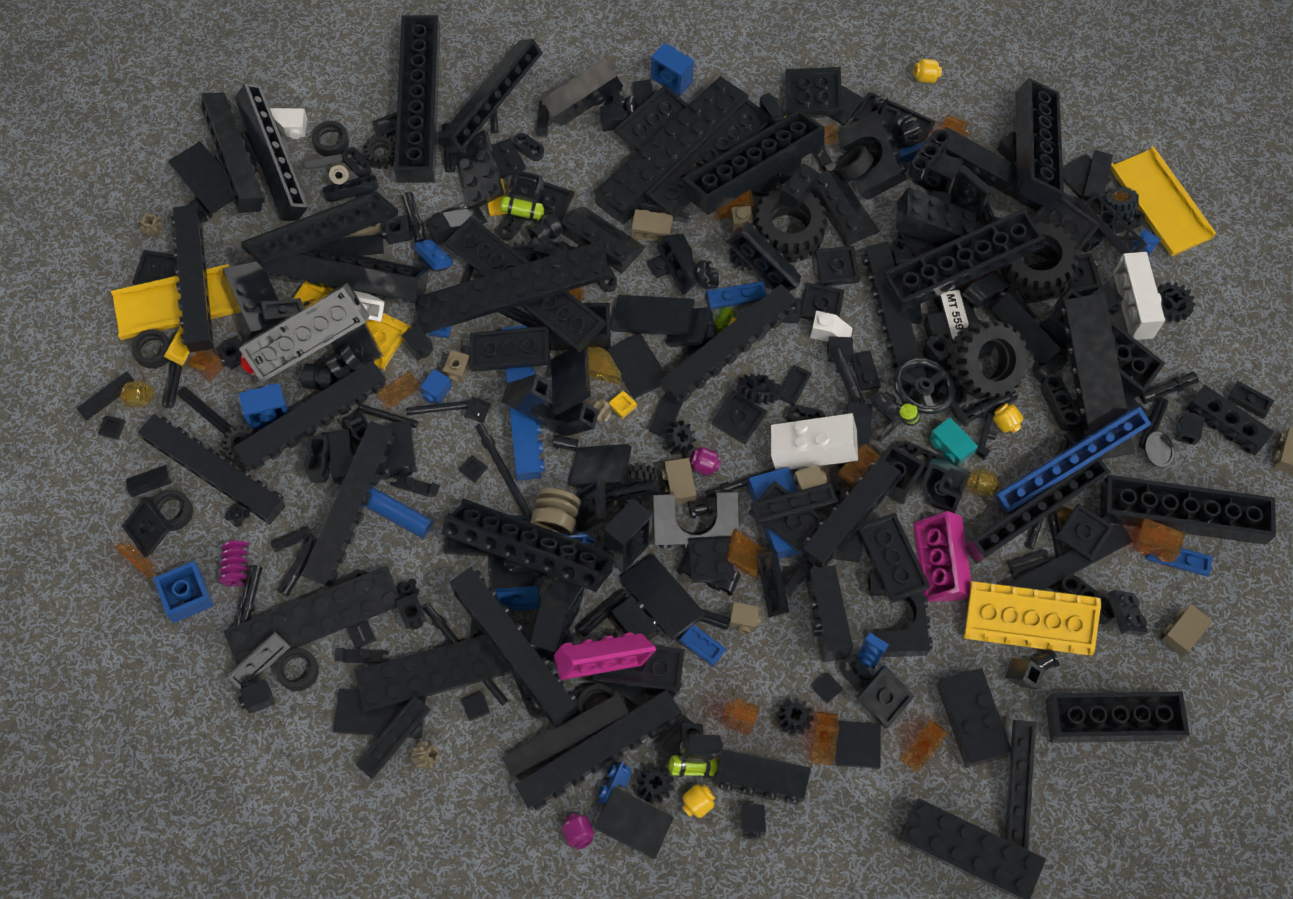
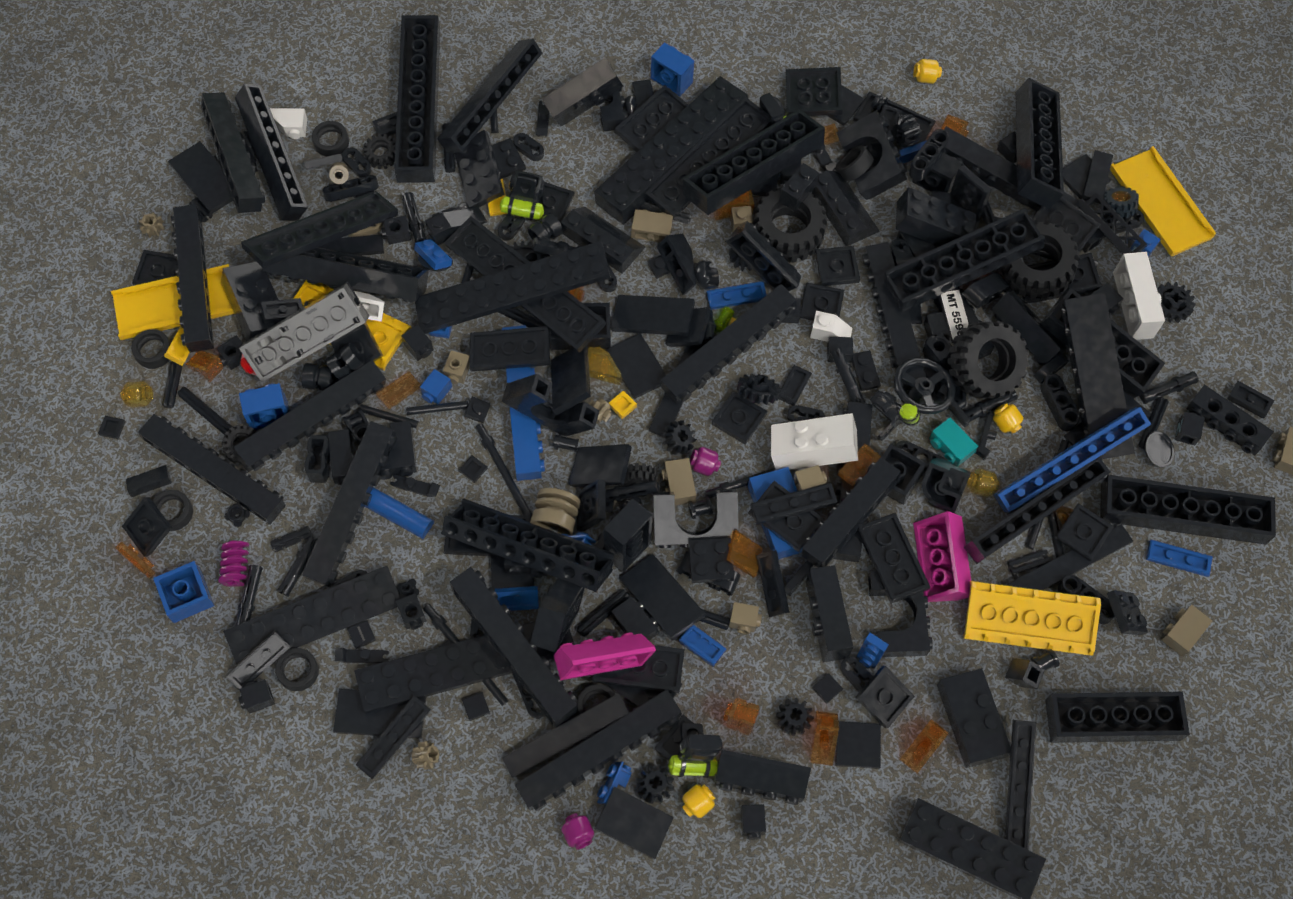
(104, 397): black tile -> none
(1158, 540): clear orange brick -> none

